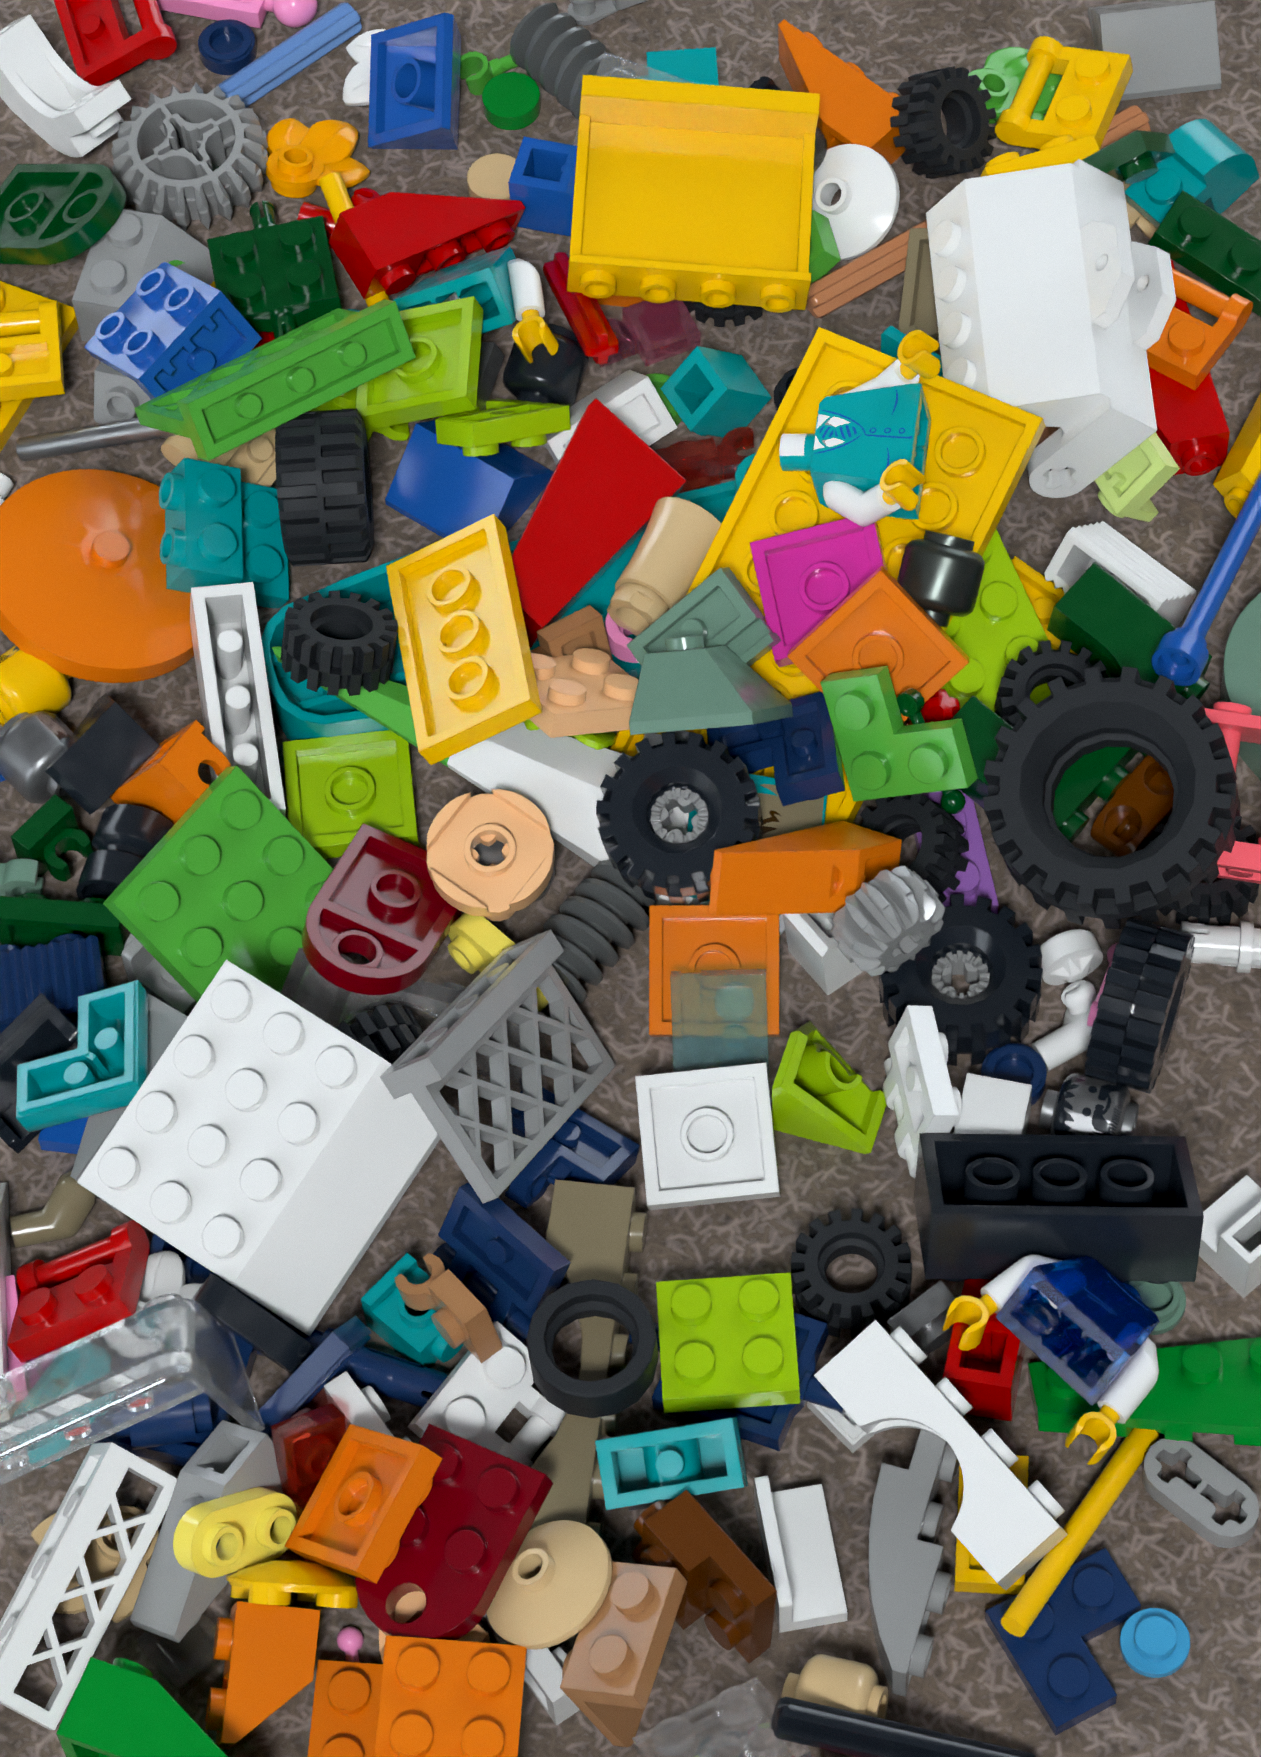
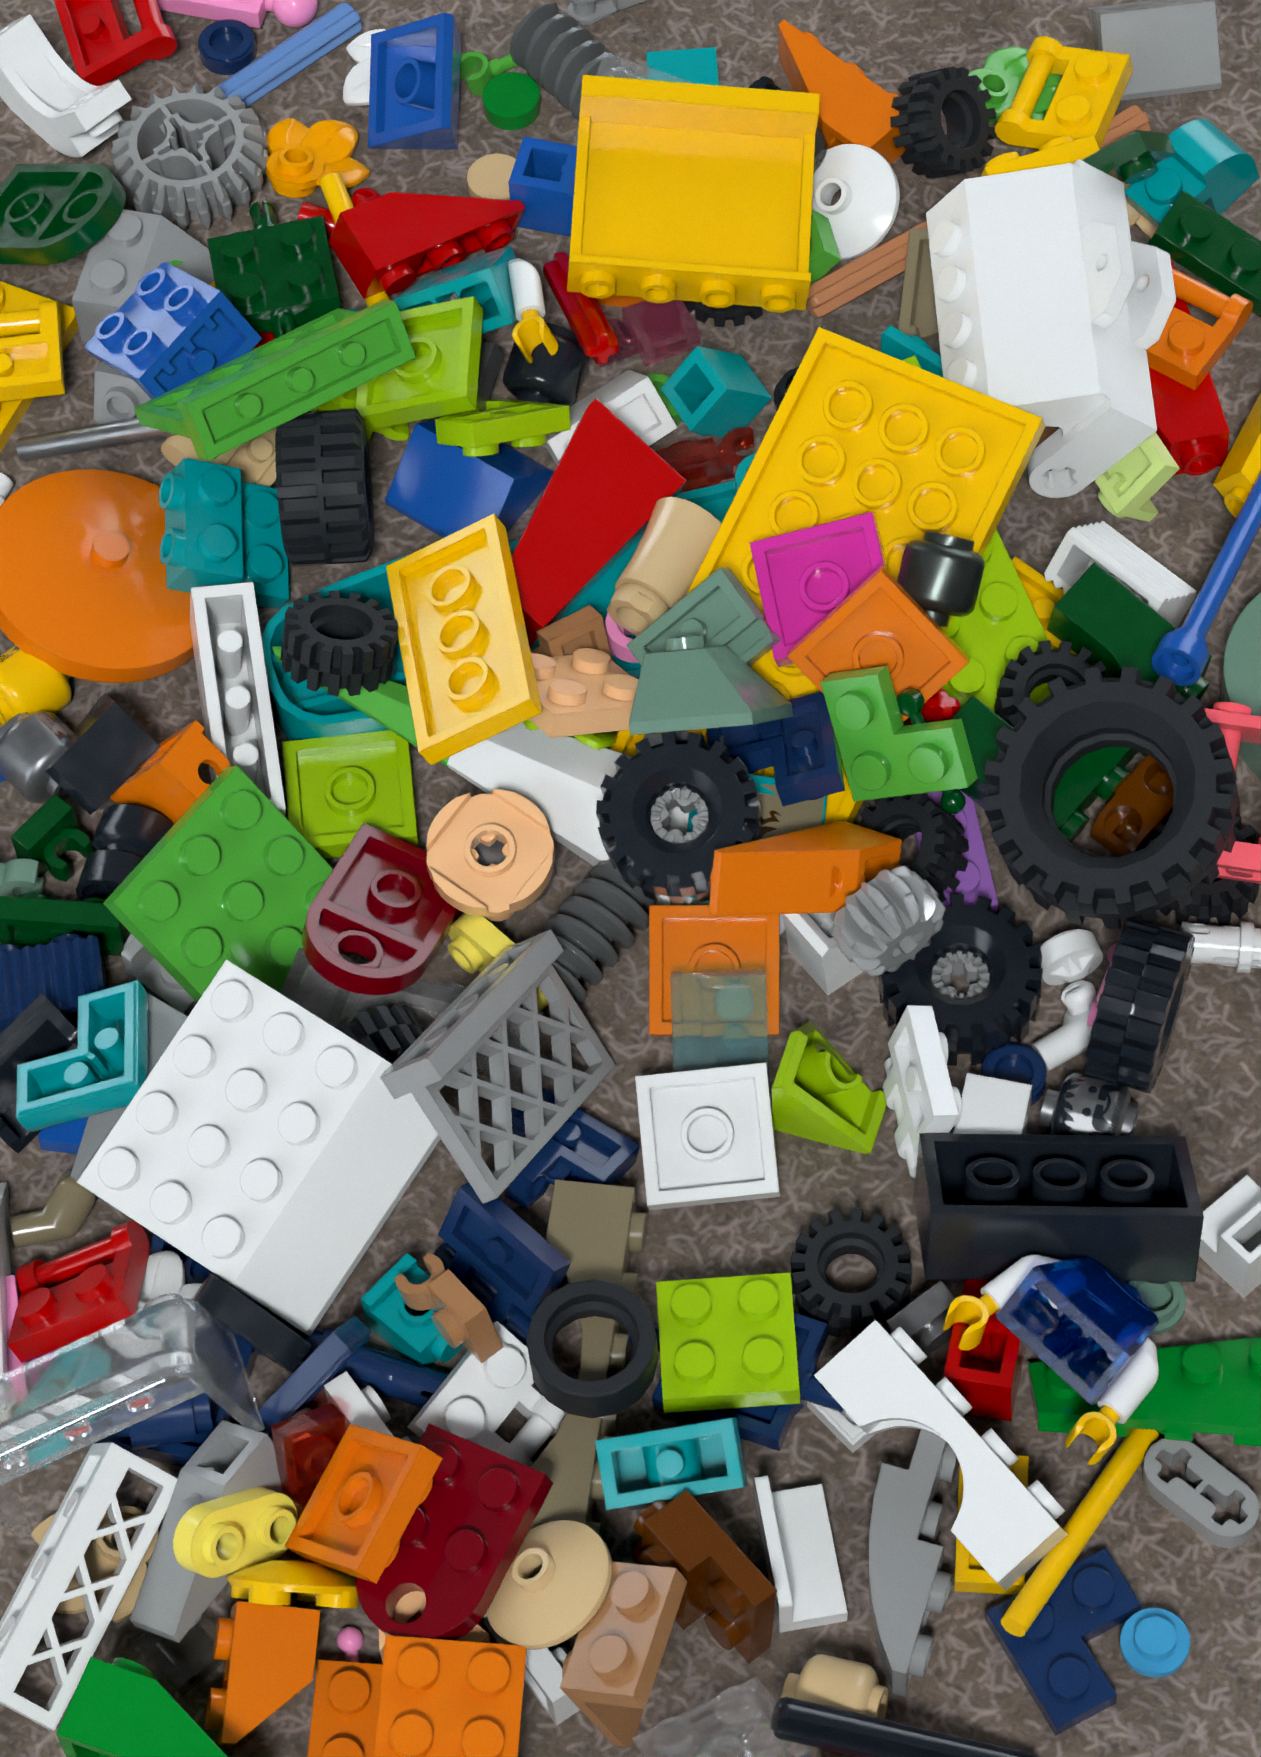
(872, 440): torso -> none

